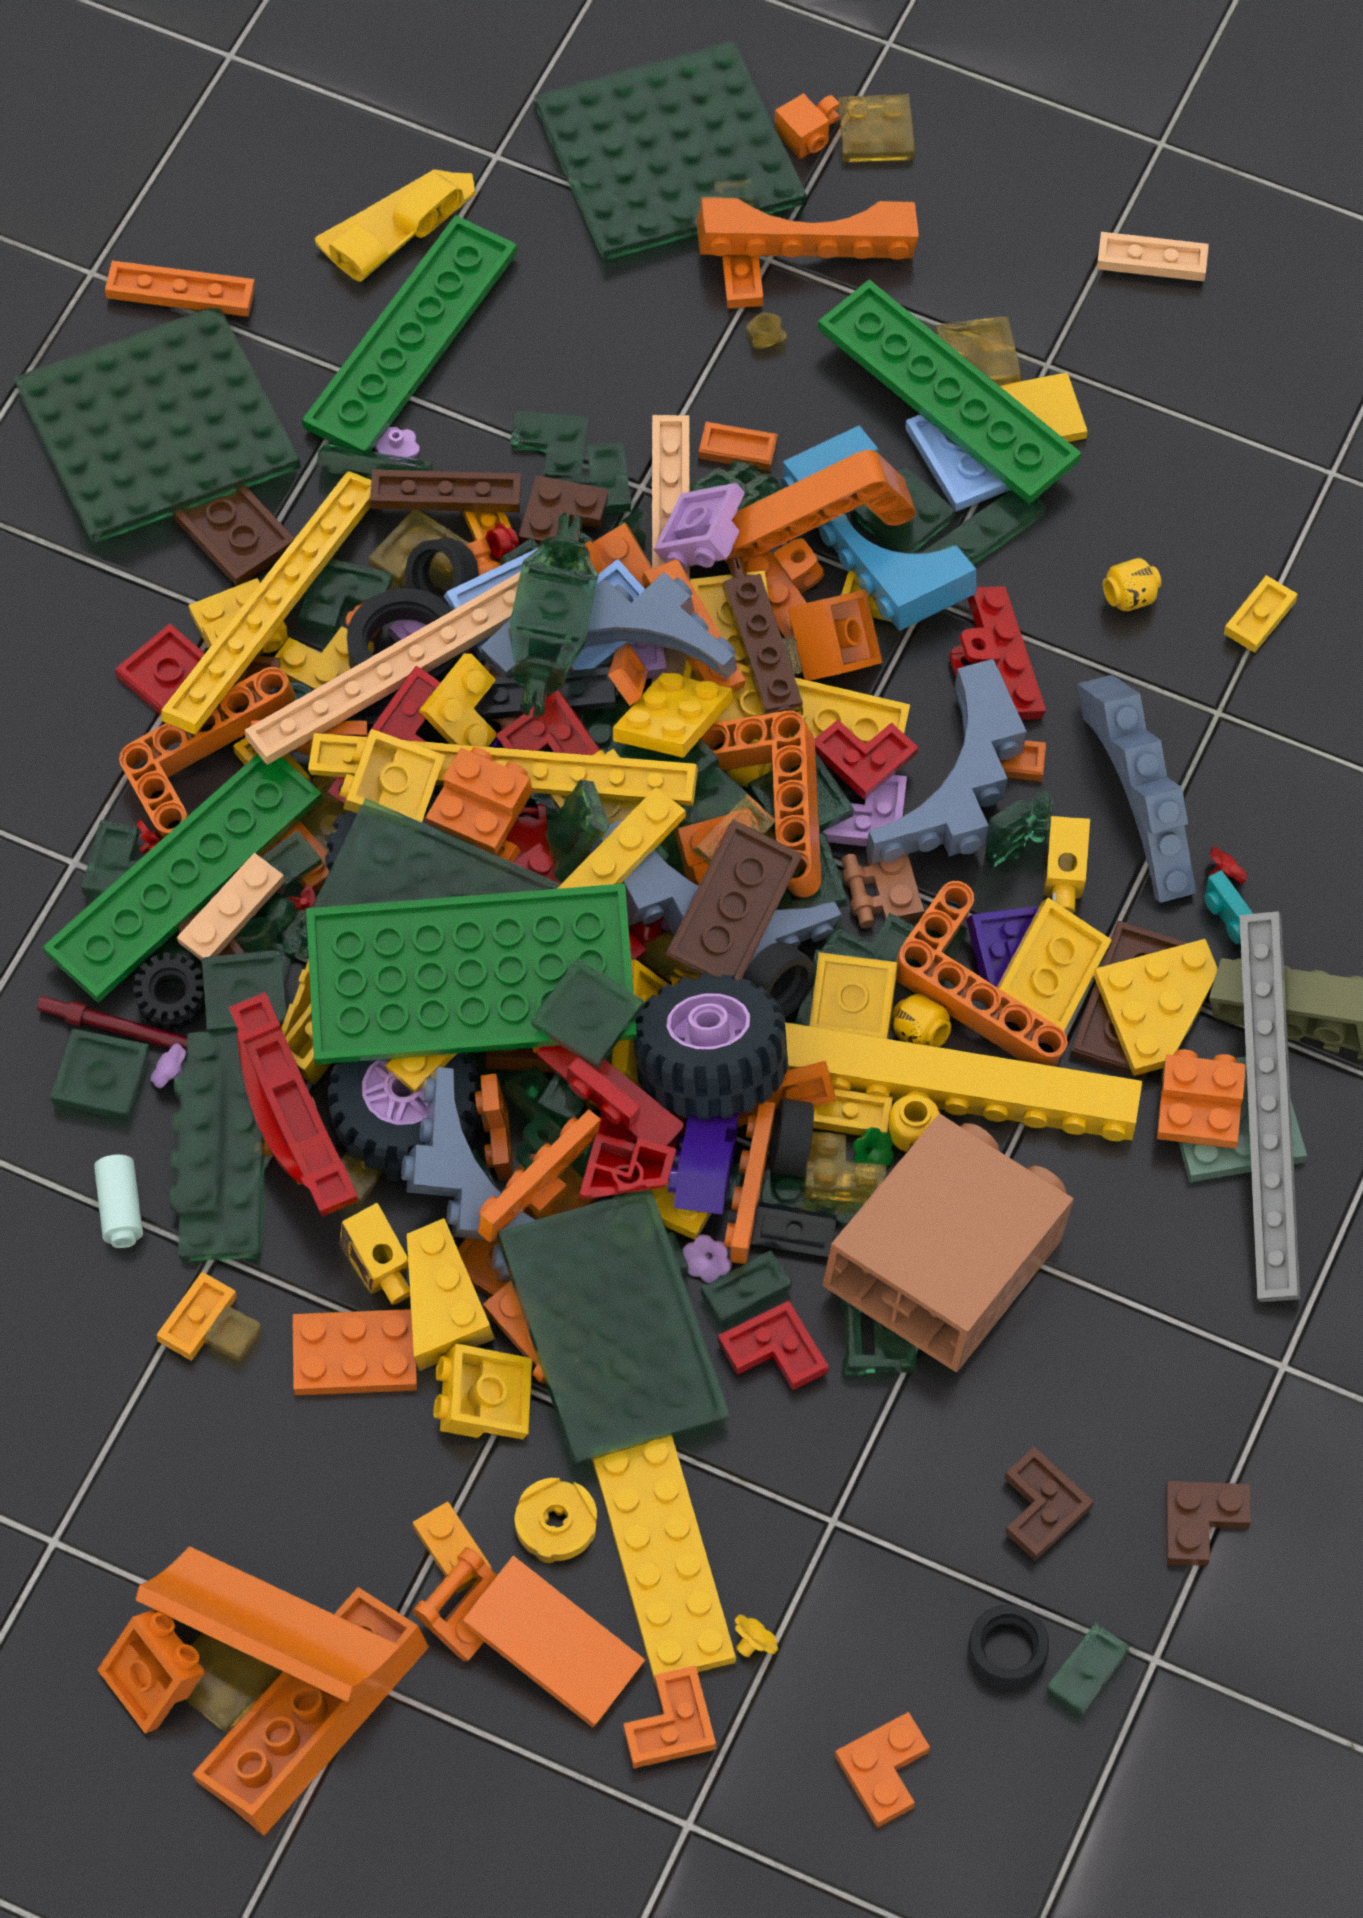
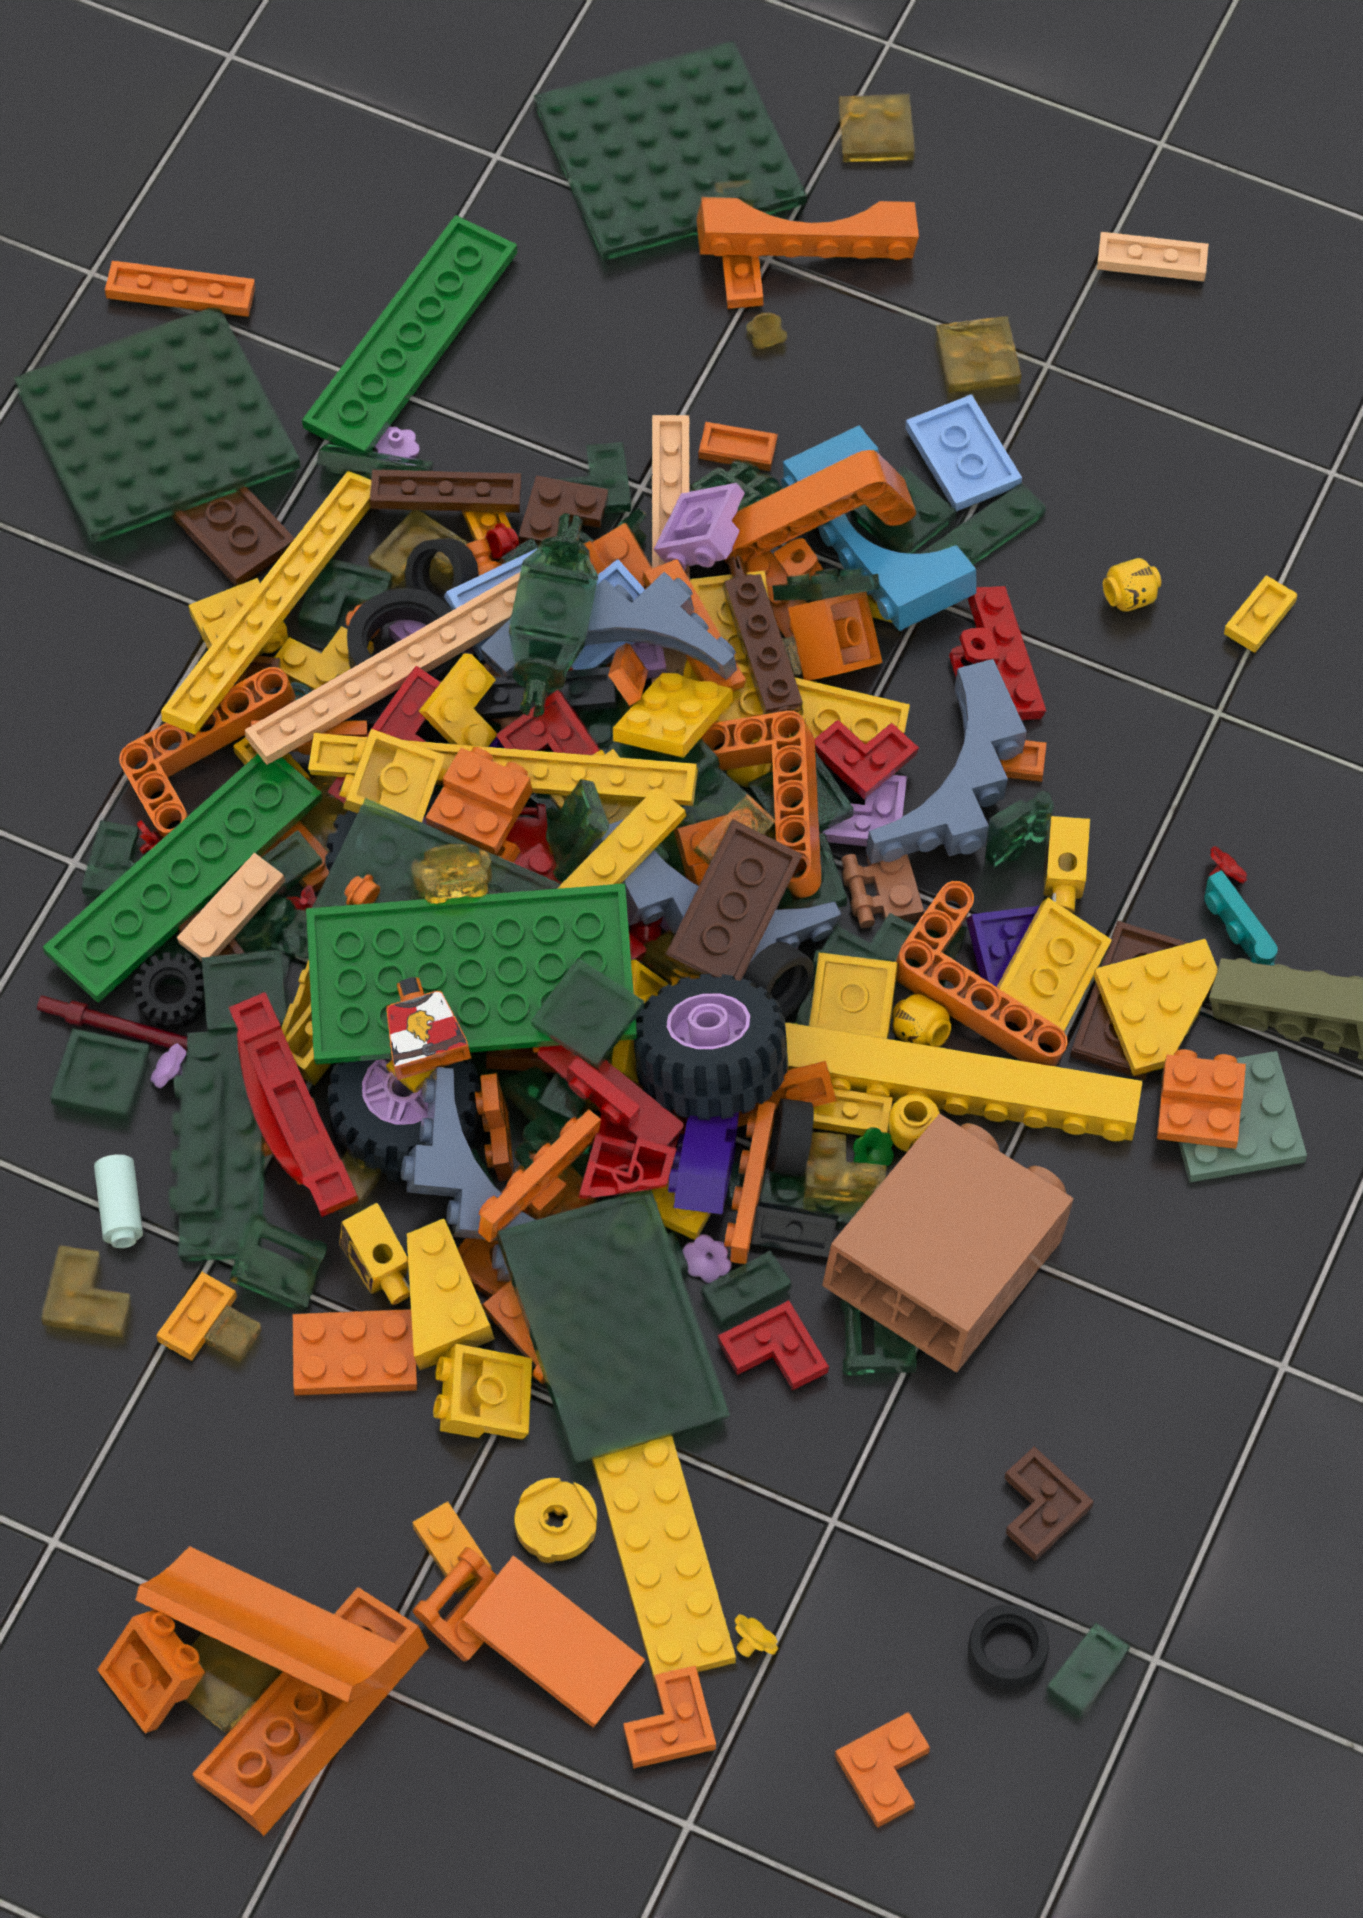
(74, 1301): none -> clear yellow plate
(160, 666): red tile -> none
(272, 1273): none -> clear green plate
(361, 890): none -> orange plate
(382, 229): yellow panel -> none
(423, 1031): none -> torso
(452, 873): none -> clear yellow plate
(555, 433): clear green plate -> none
(804, 125): orange brick -> none
(825, 584): none -> clear green plate
(949, 391): green plate -> none
(1053, 402): yellow tile -> none
(1156, 801): sand blue arch -> none
(1195, 1508): reddish brown plate -> none
(1269, 1107): light grey plate -> none

